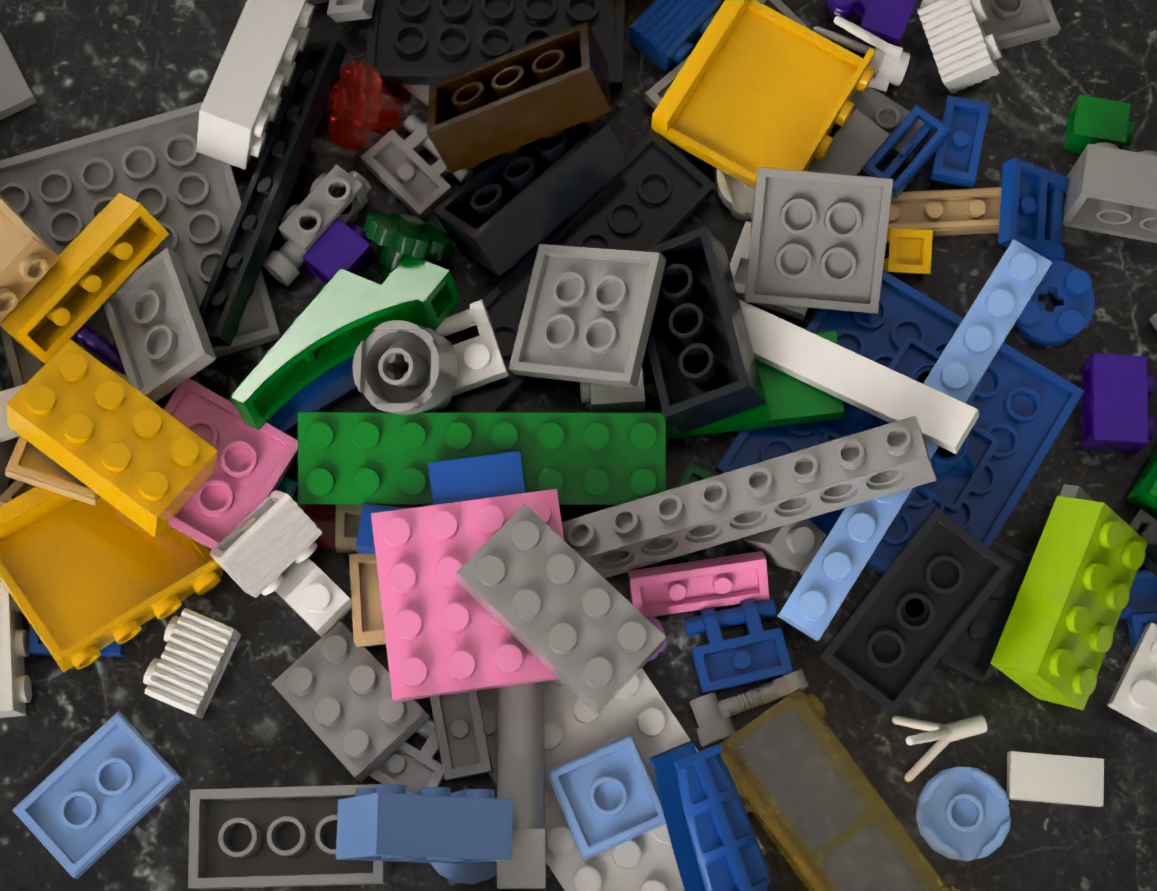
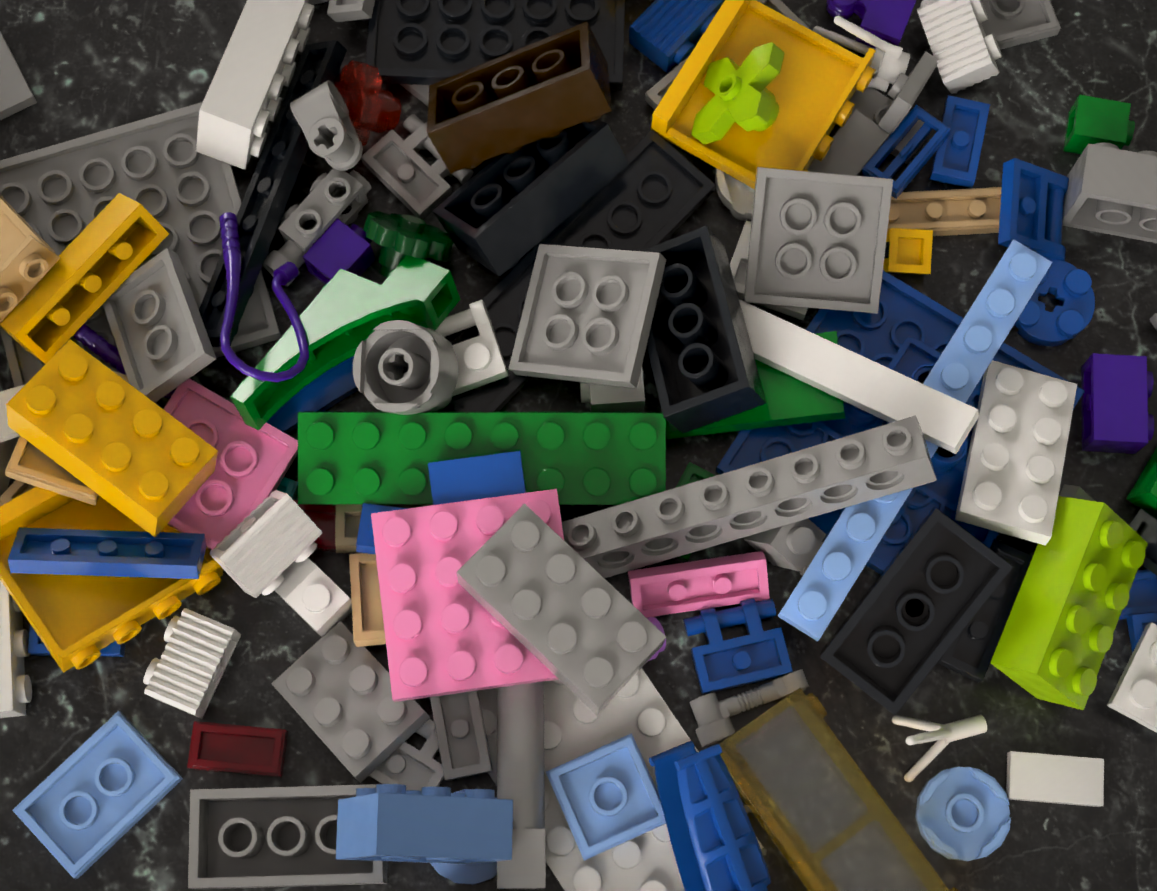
(107, 553): none -> blue plate
(237, 749): none -> dark red tile
(282, 276): none -> dark purple piece
(328, 126): none -> light grey piece
(739, 94): none -> lime plant
(906, 91): none -> light grey plate
(1017, 453): none -> white plate

